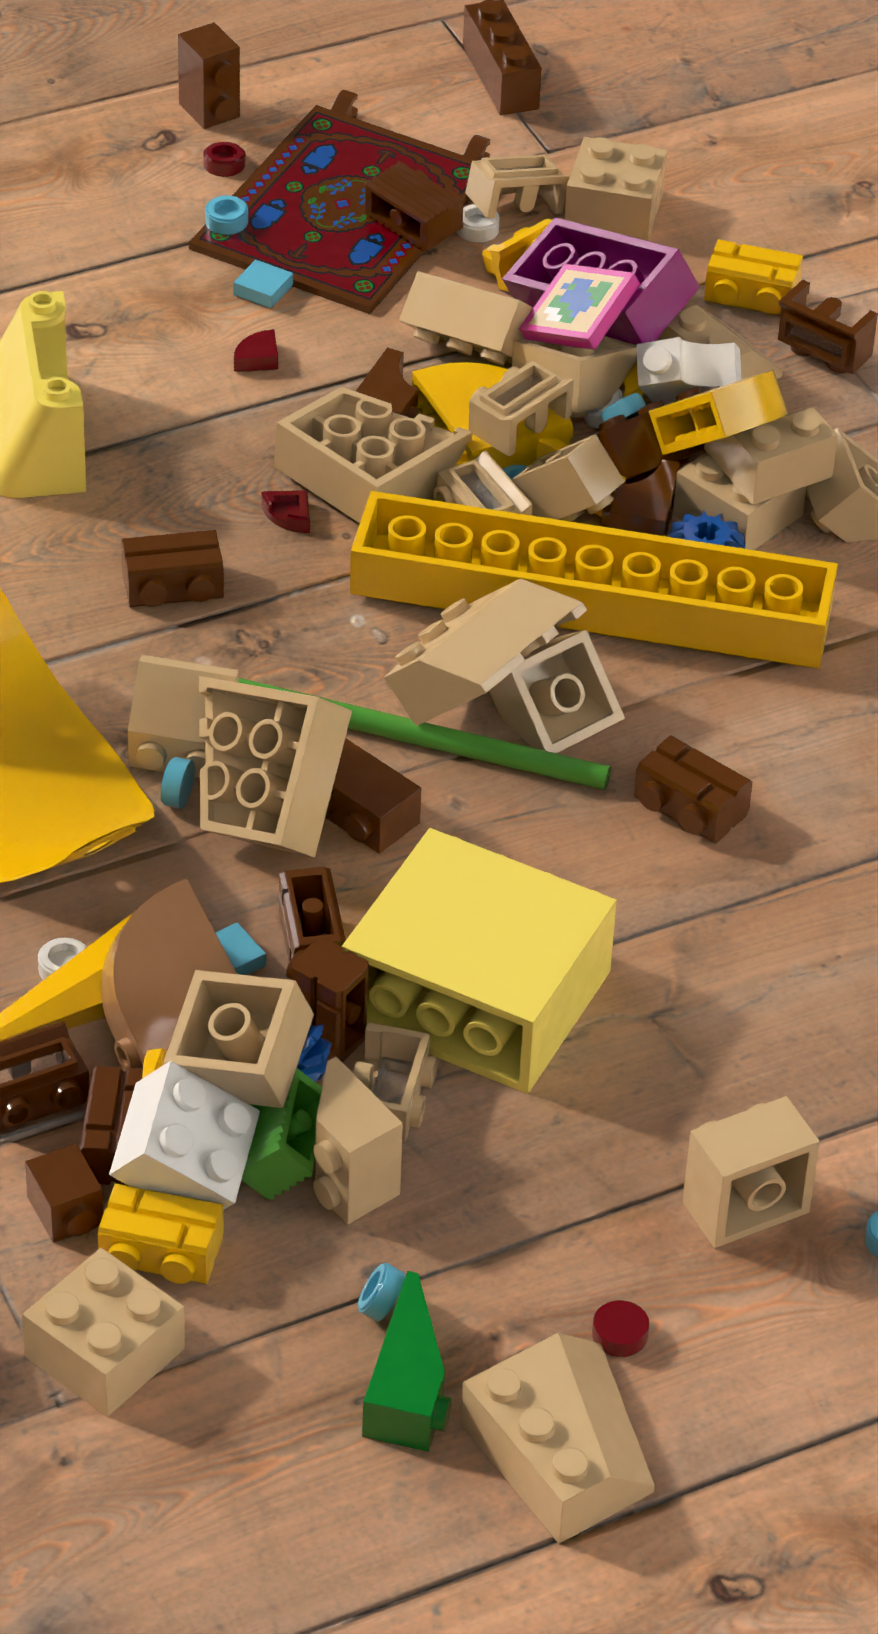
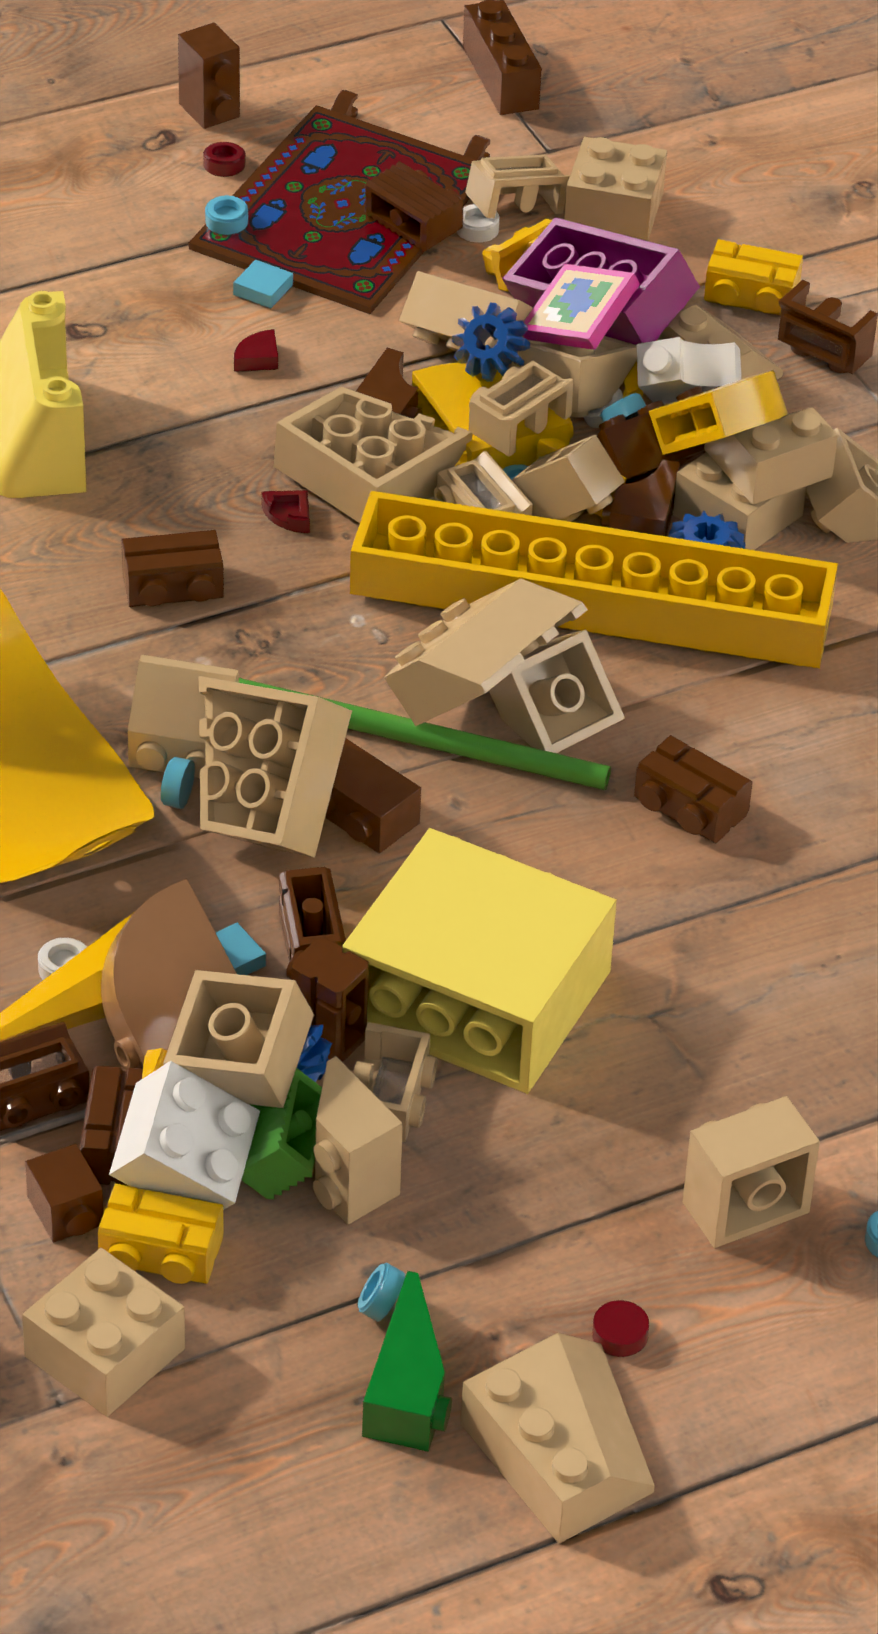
(498, 325): none -> blue gear

